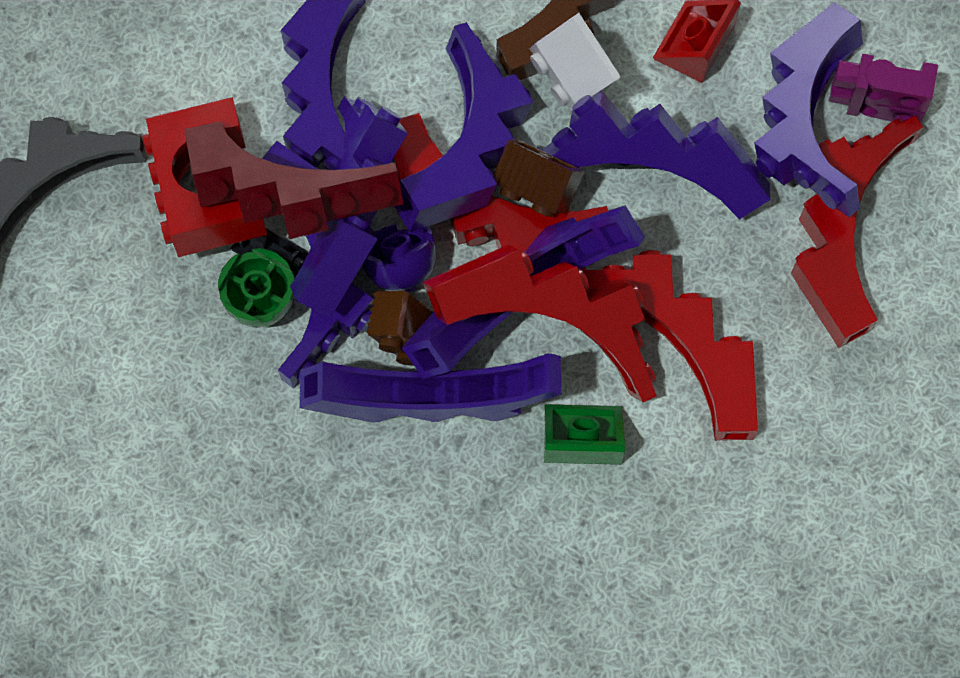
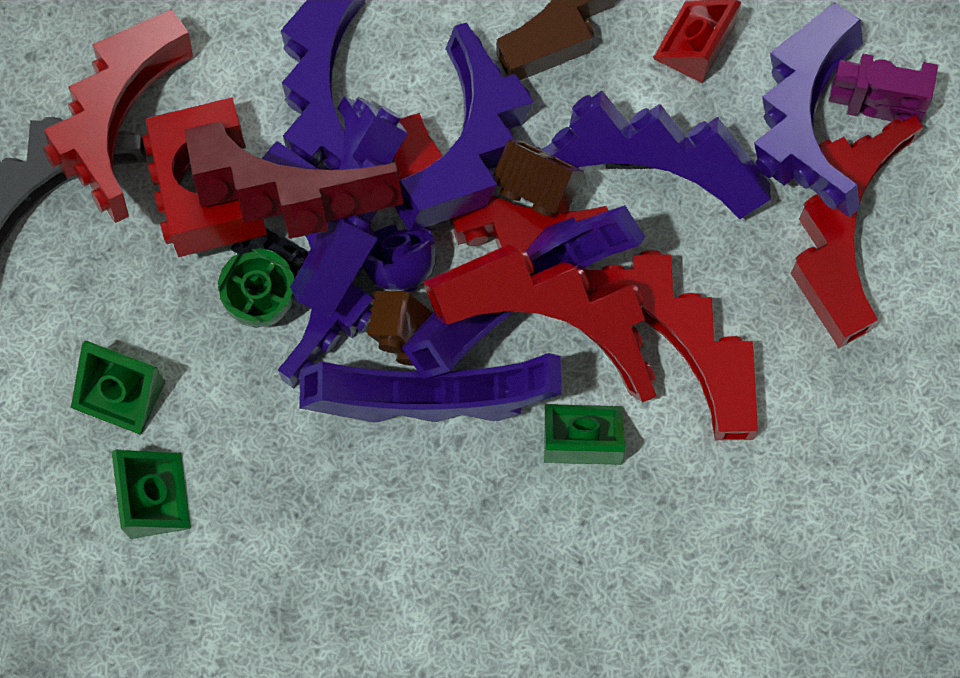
(100, 103): none -> red arch
(115, 387): none -> green slope
(150, 492): none -> green slope
(573, 62): white slope -> none

